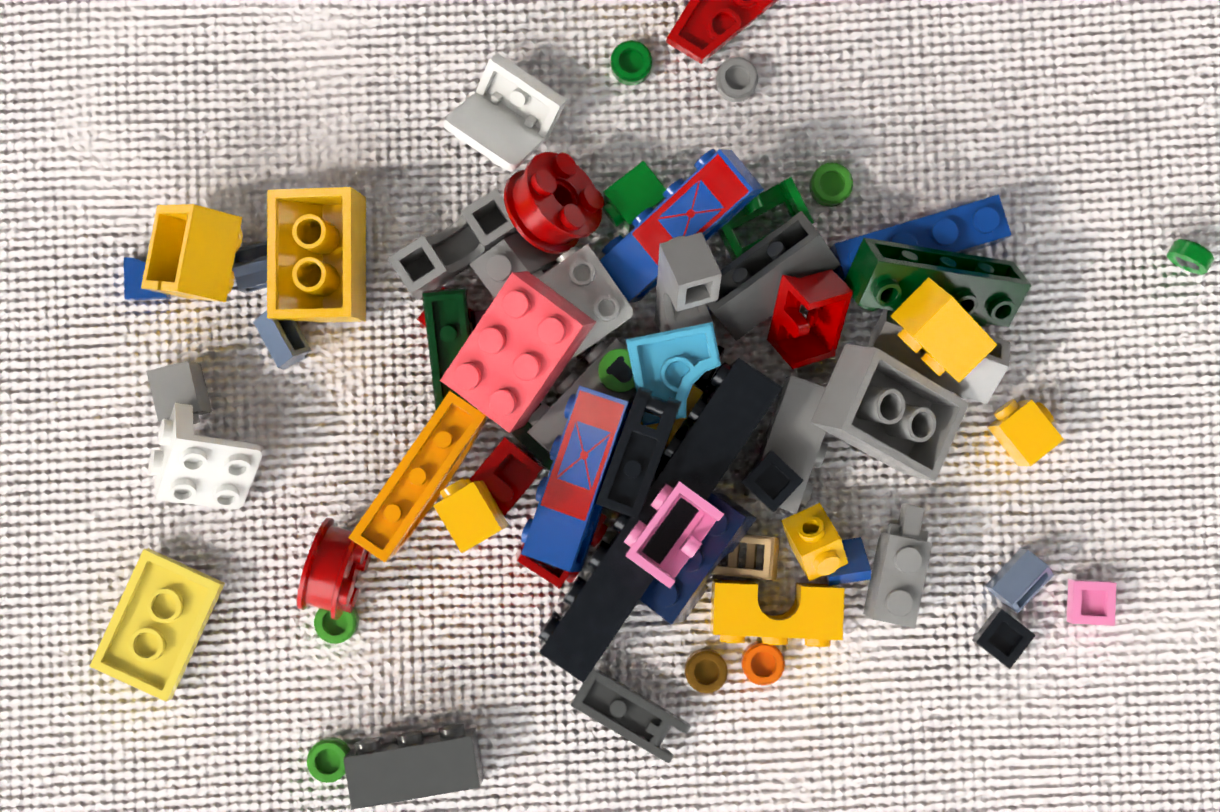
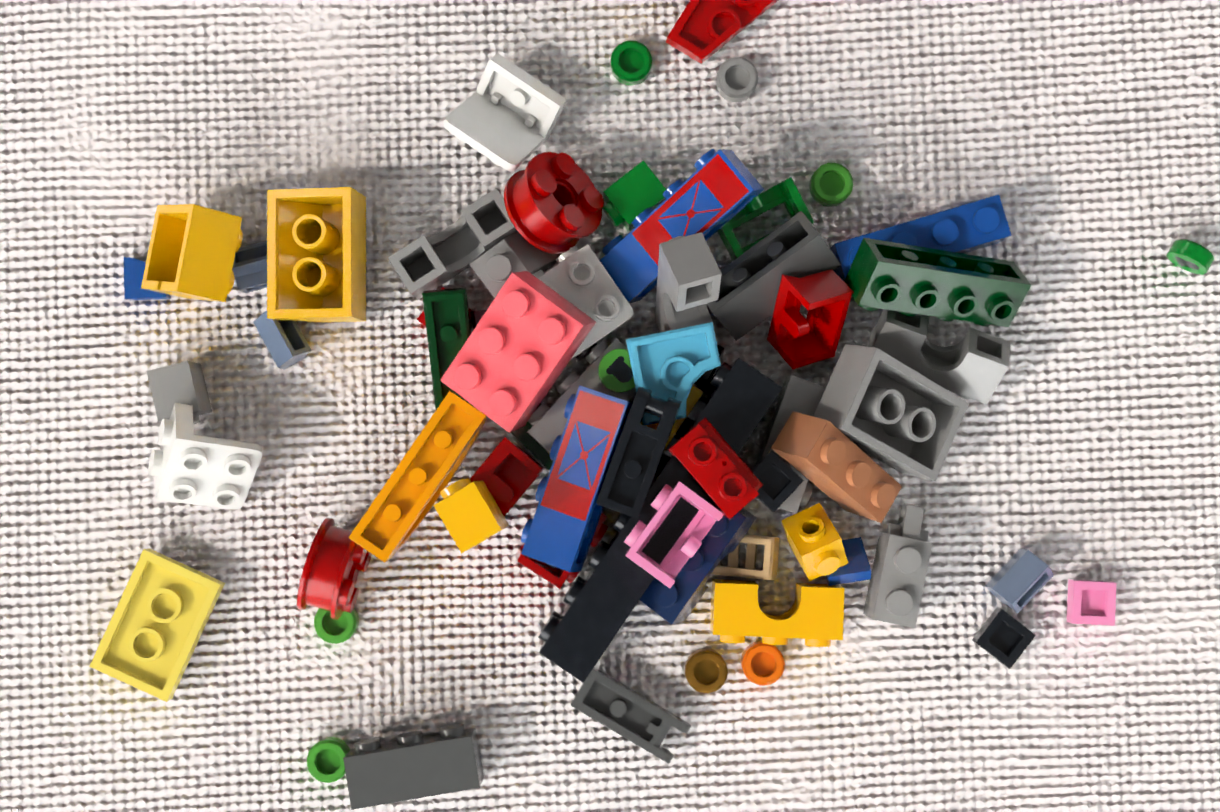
(716, 468): none -> red window
(836, 466): none -> nougat brick
(943, 330): yellow brick -> none
(1025, 430): yellow brick -> none

